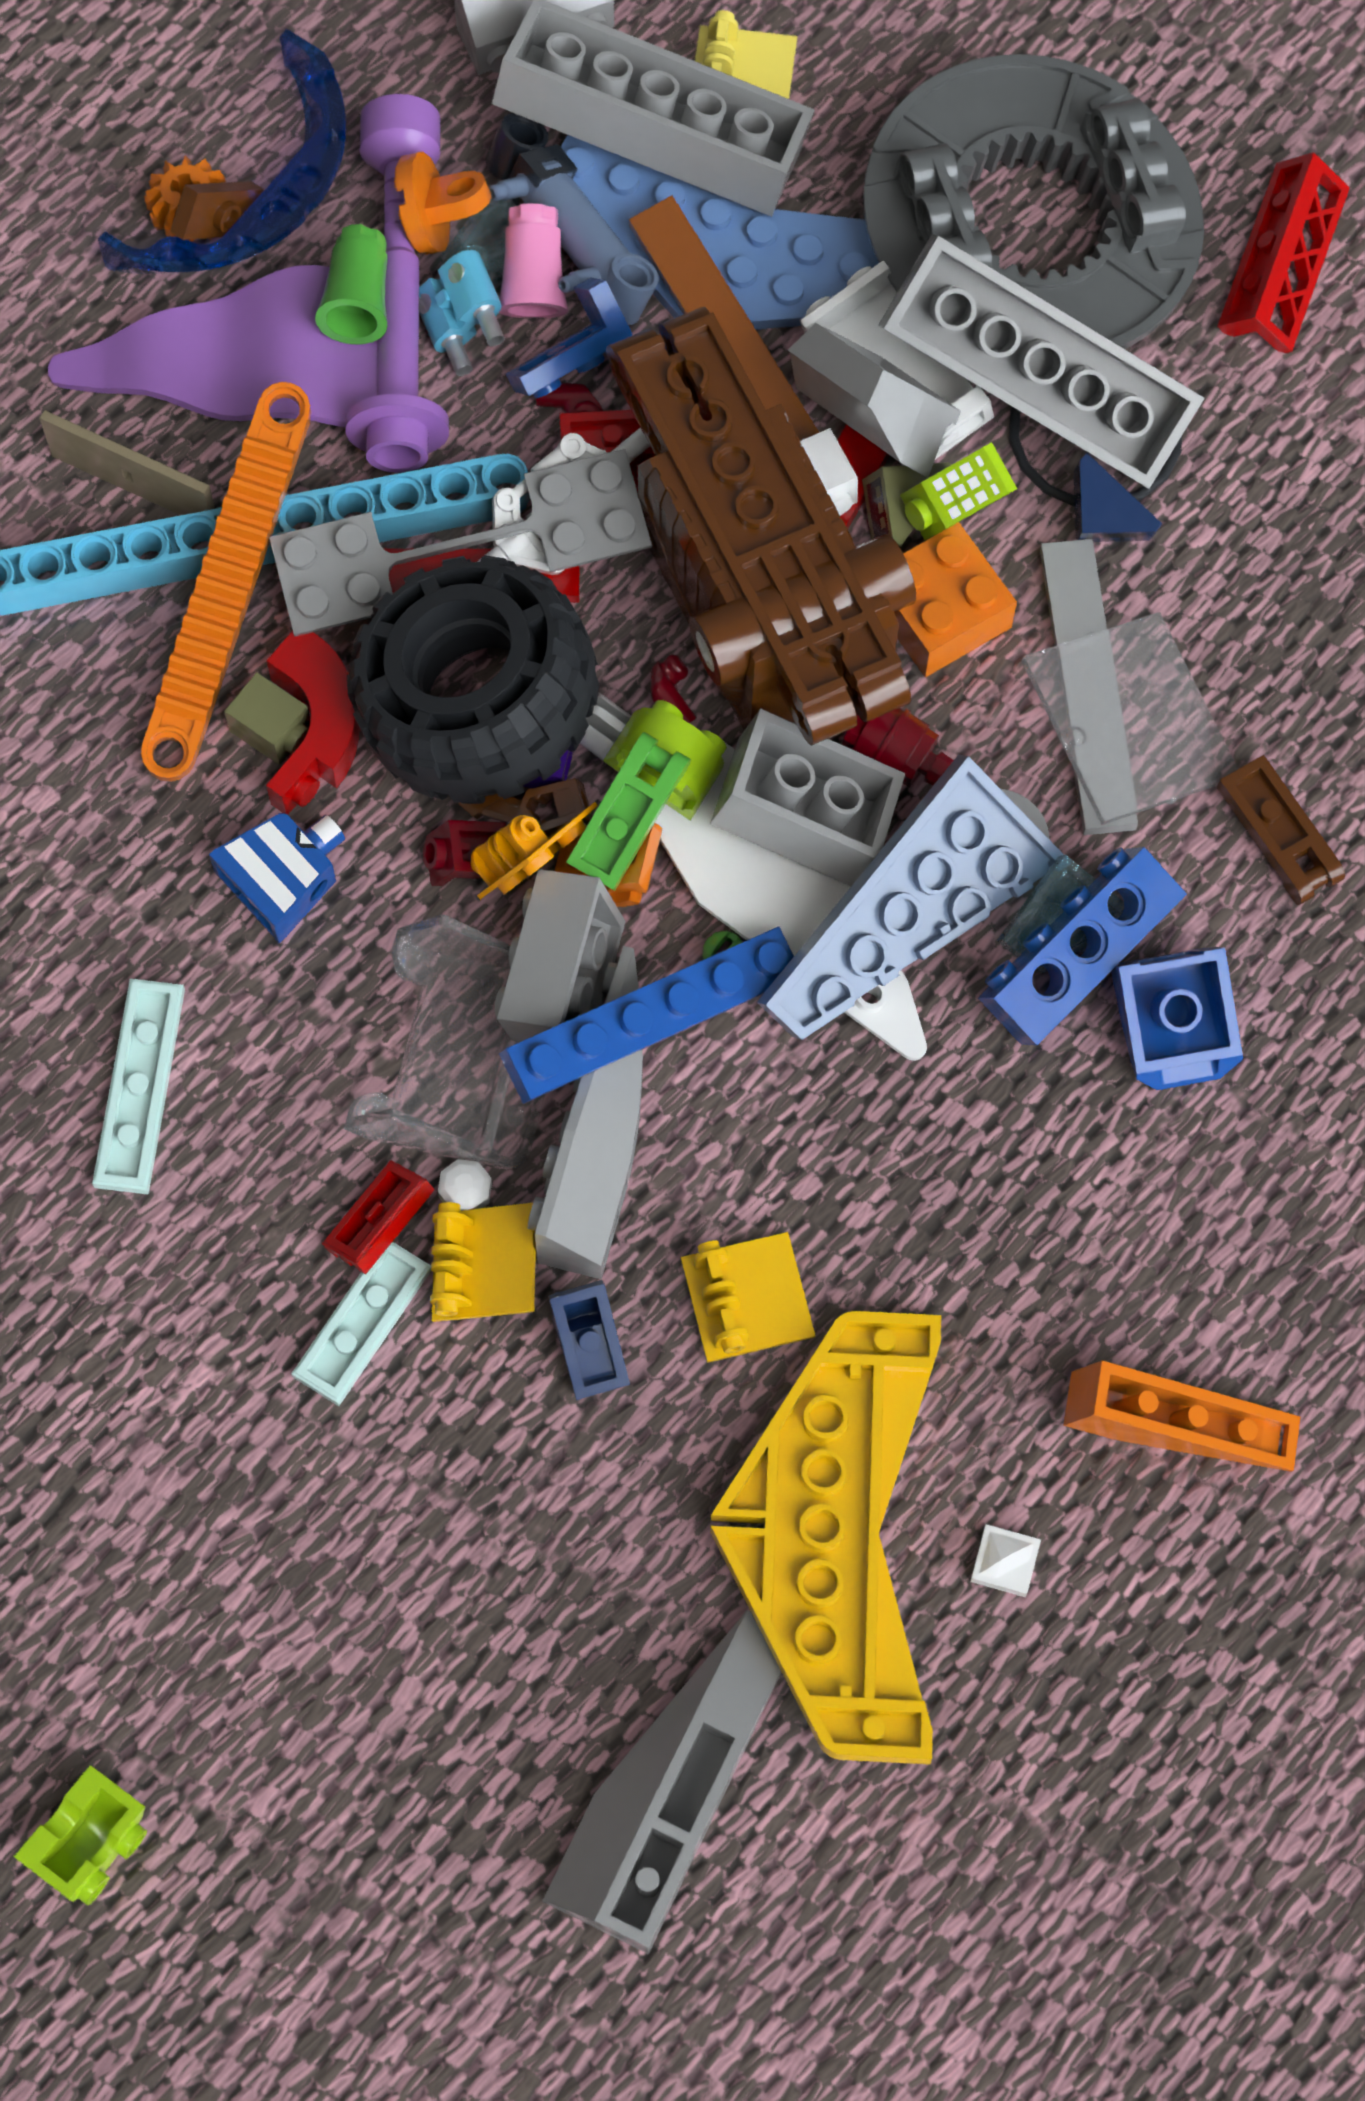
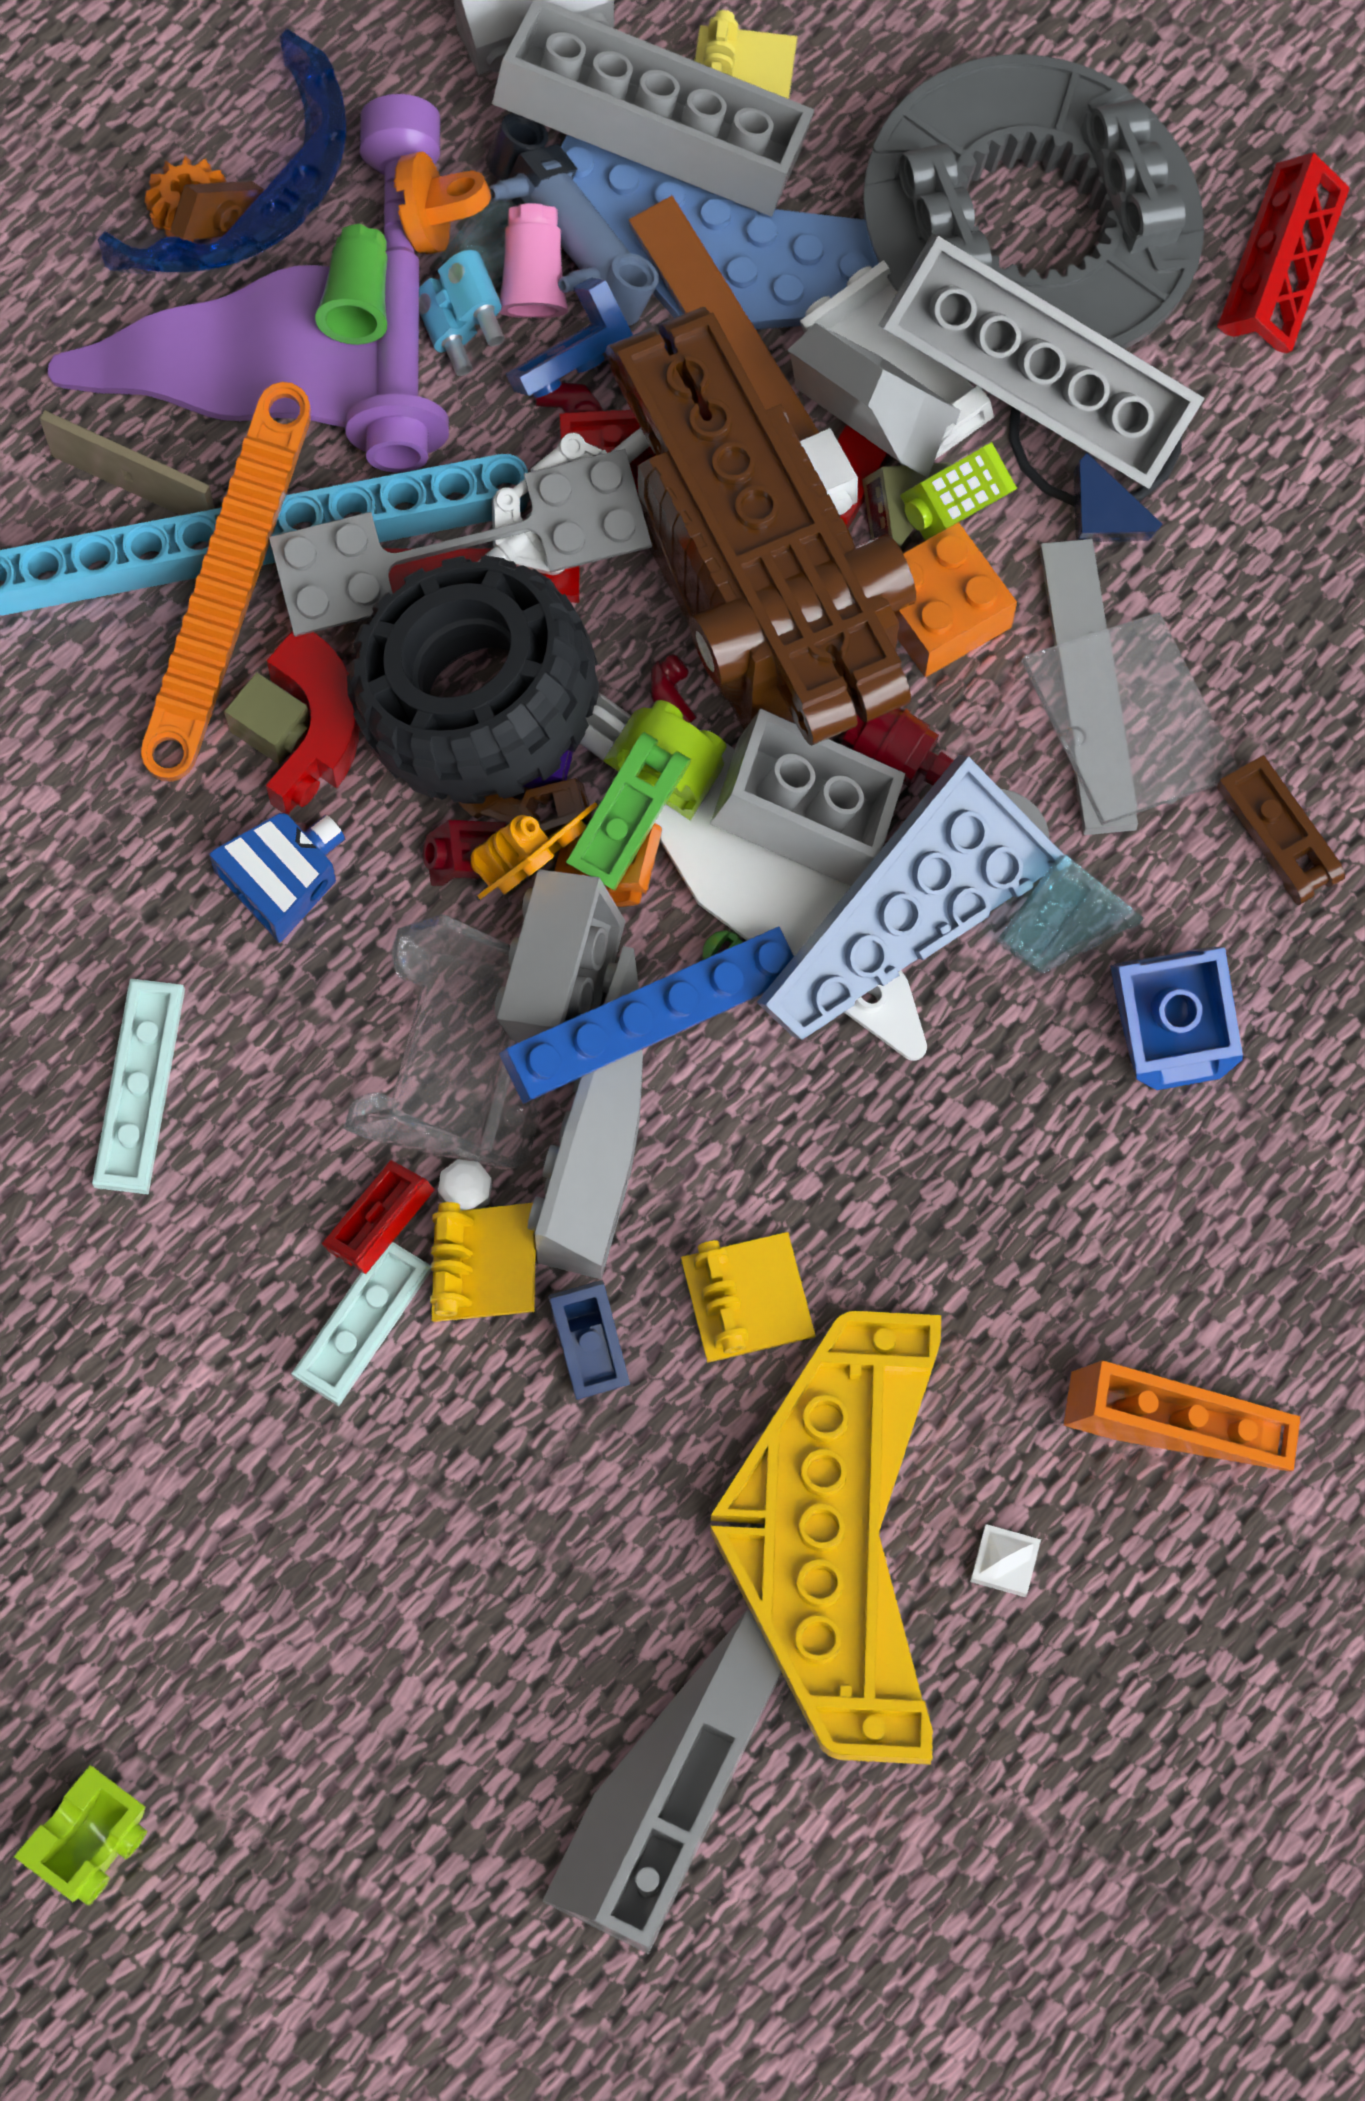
(1147, 896): brick -> none

